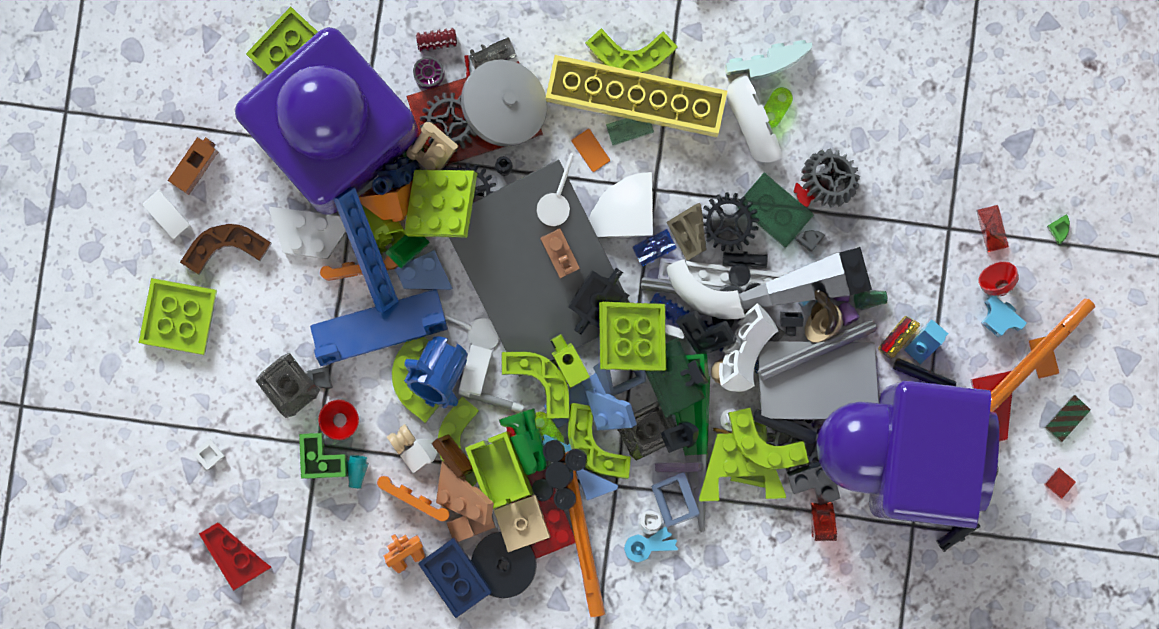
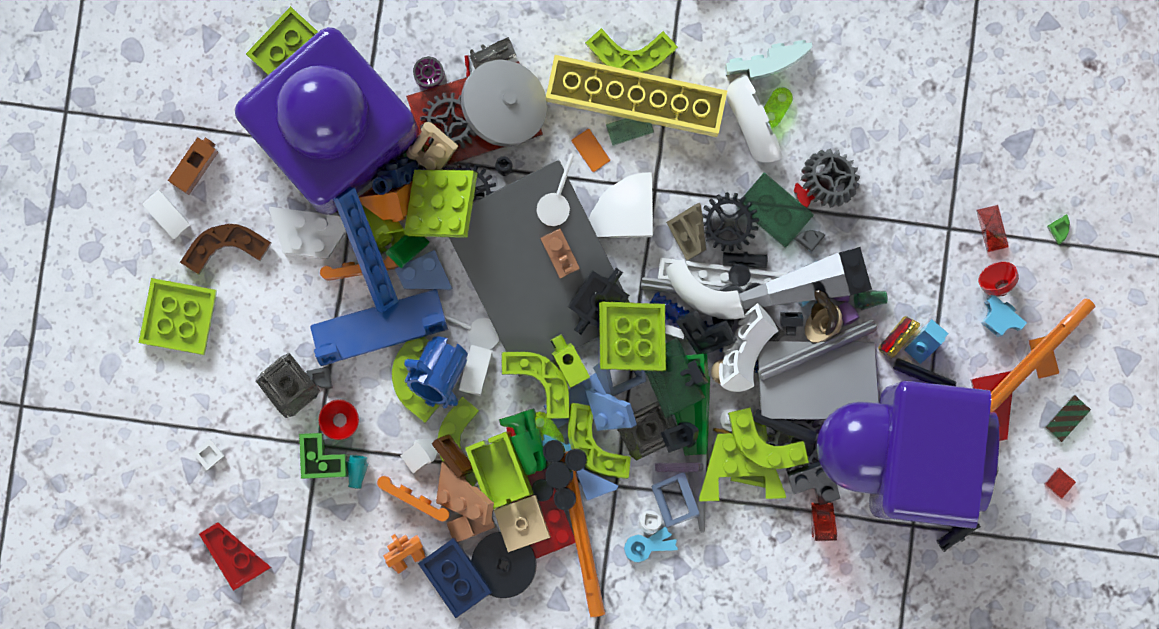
(403, 438): tan wheel -> none
(436, 39): dark red piece -> none
(495, 401): light grey bar -> none
(654, 247): clear blue hips -> none

